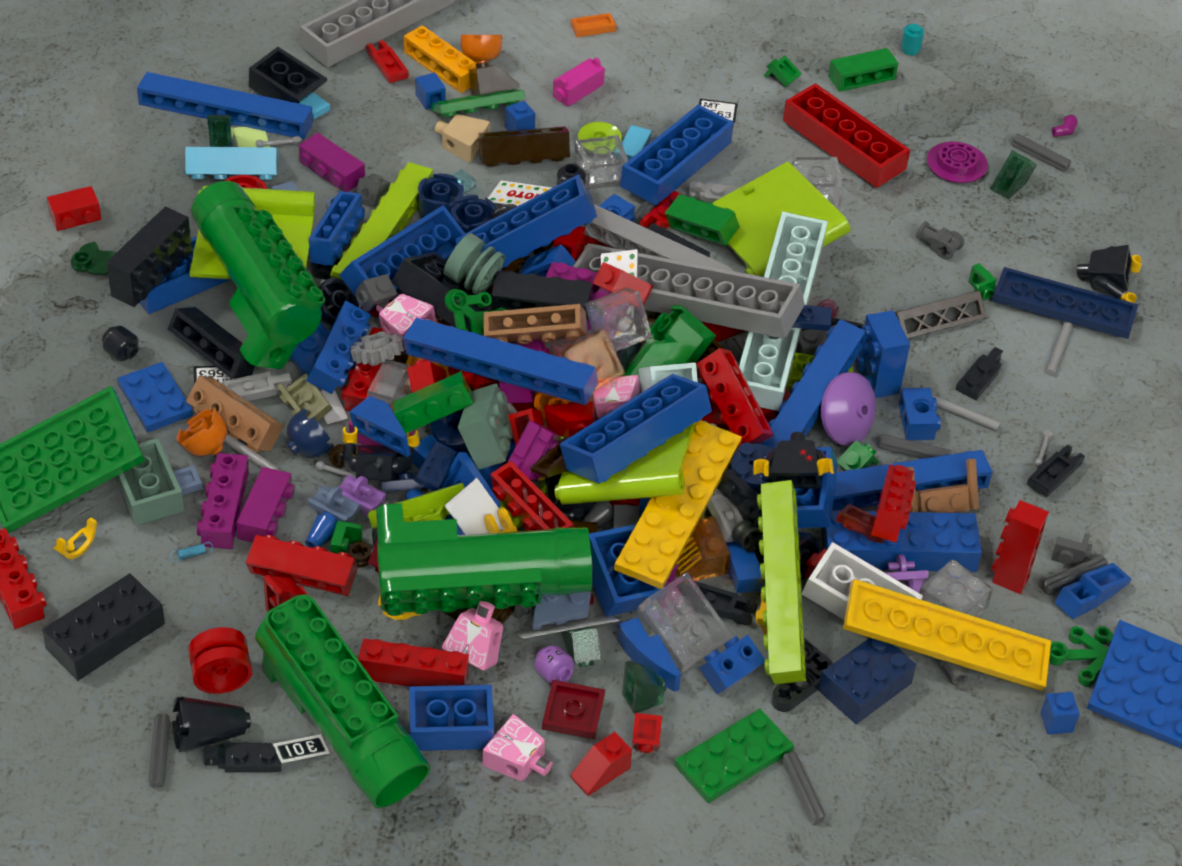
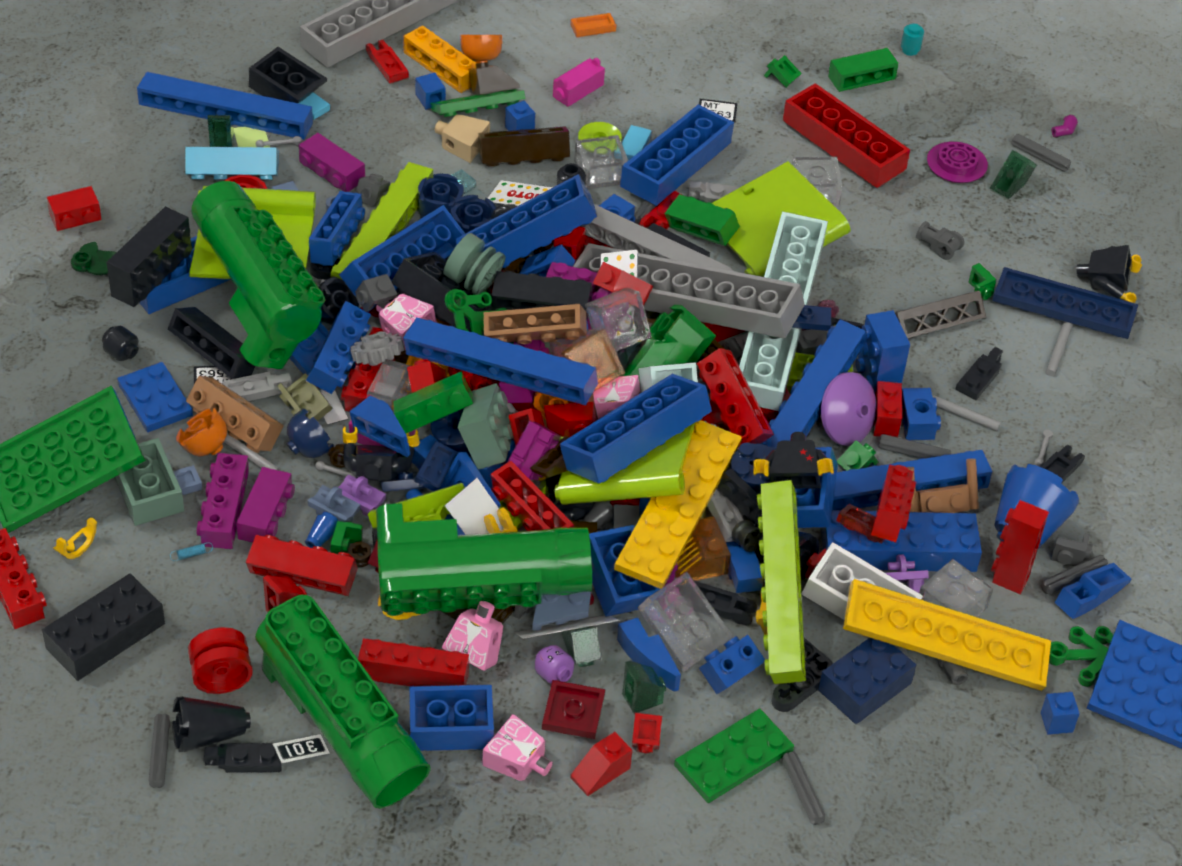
(888, 409): none -> red brick
(1040, 489): none -> blue cone

